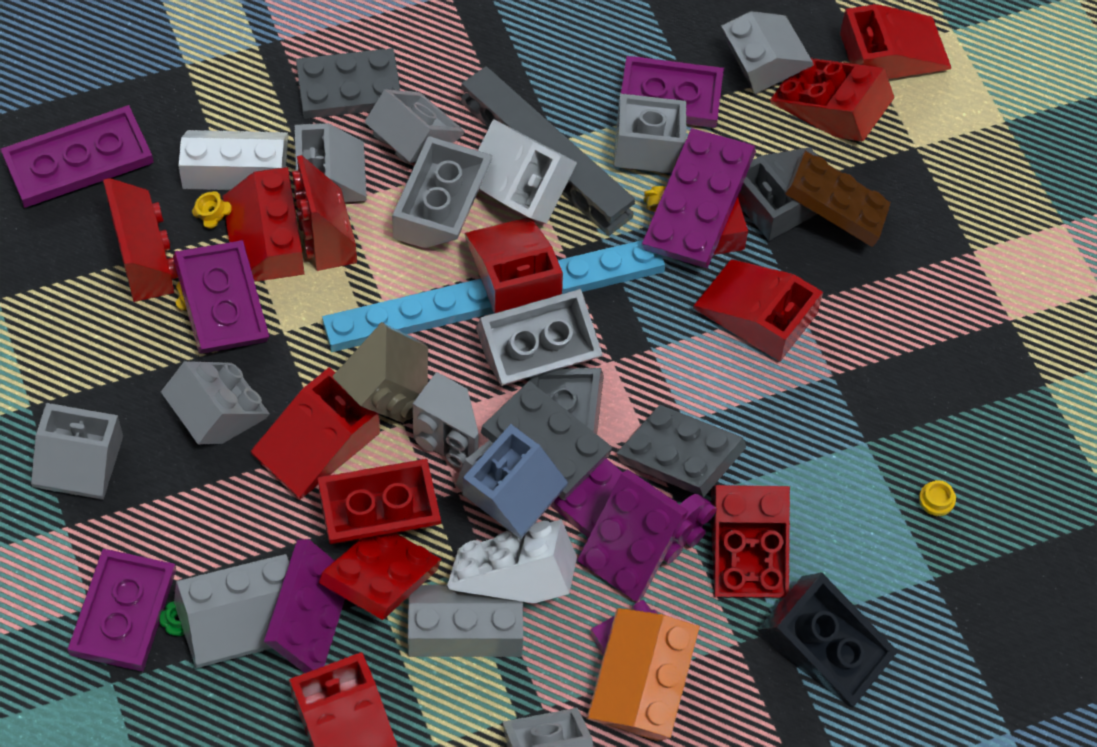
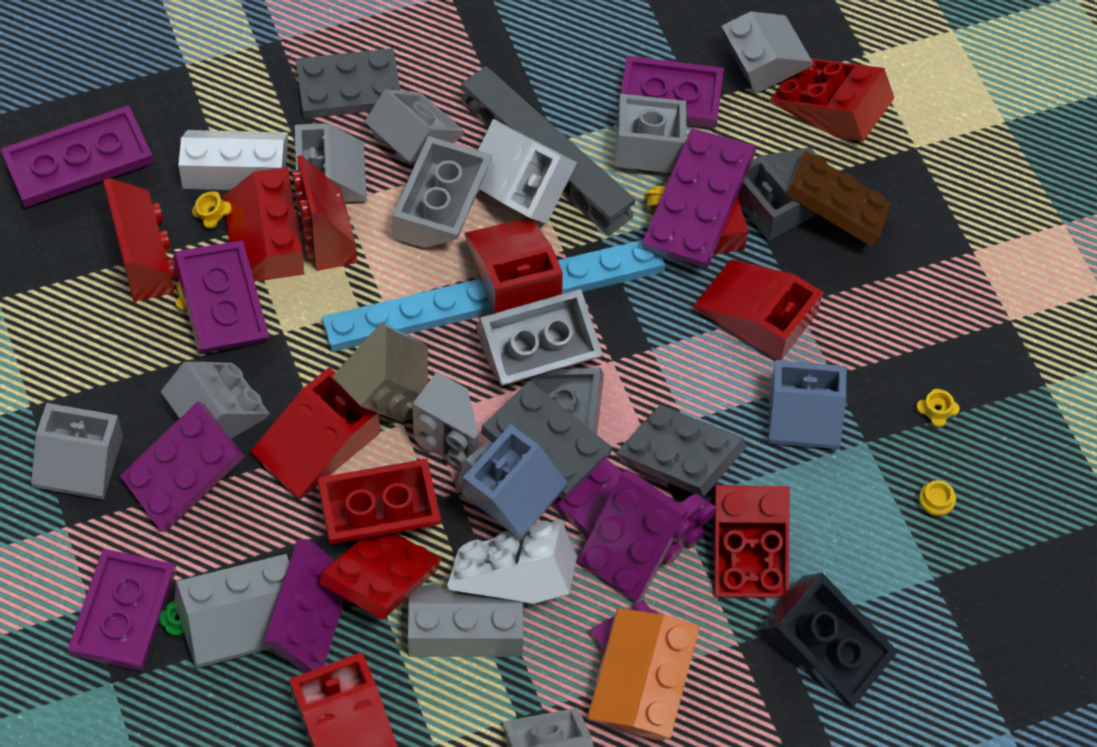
(182, 466): none -> magenta plate
(807, 404): none -> sand blue slope
(893, 40): red slope -> none
(941, 399): none -> yellow plate

